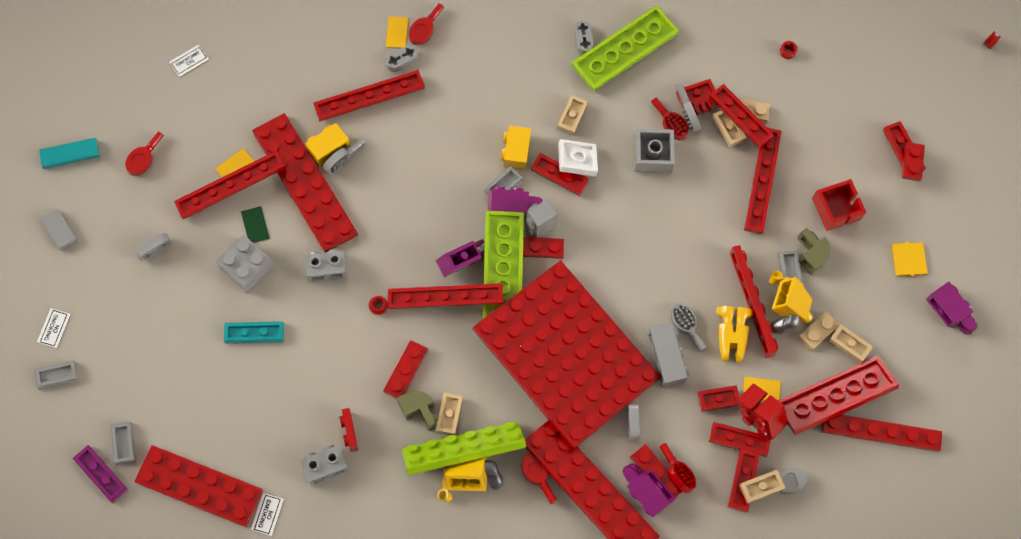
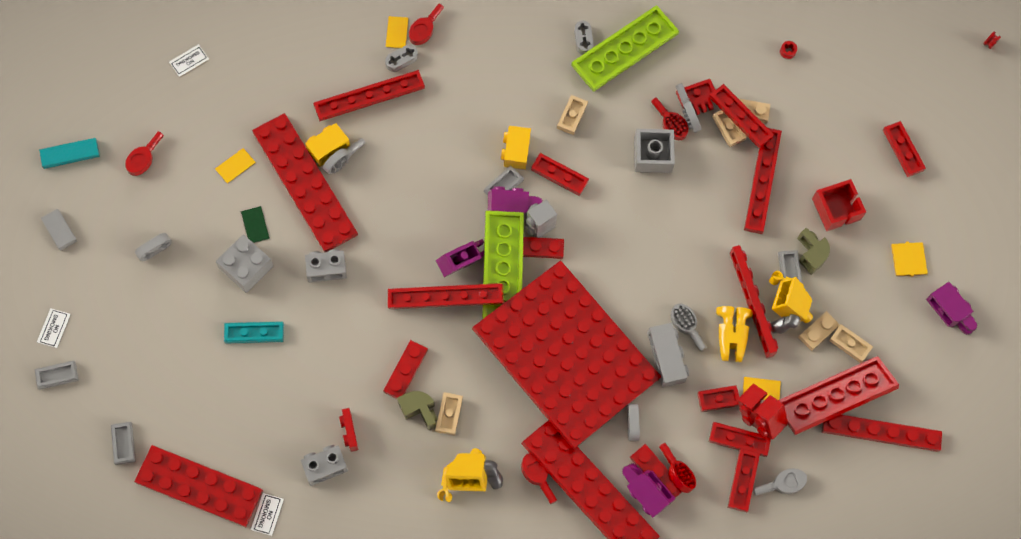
(100, 473): magenta tile -> none
(229, 185): red plate -> none
(375, 300): red plate -> none
(463, 447): lime plate -> none
(577, 157): white plate -> none
(762, 486): tan plate -> none
(913, 161): red plate -> none

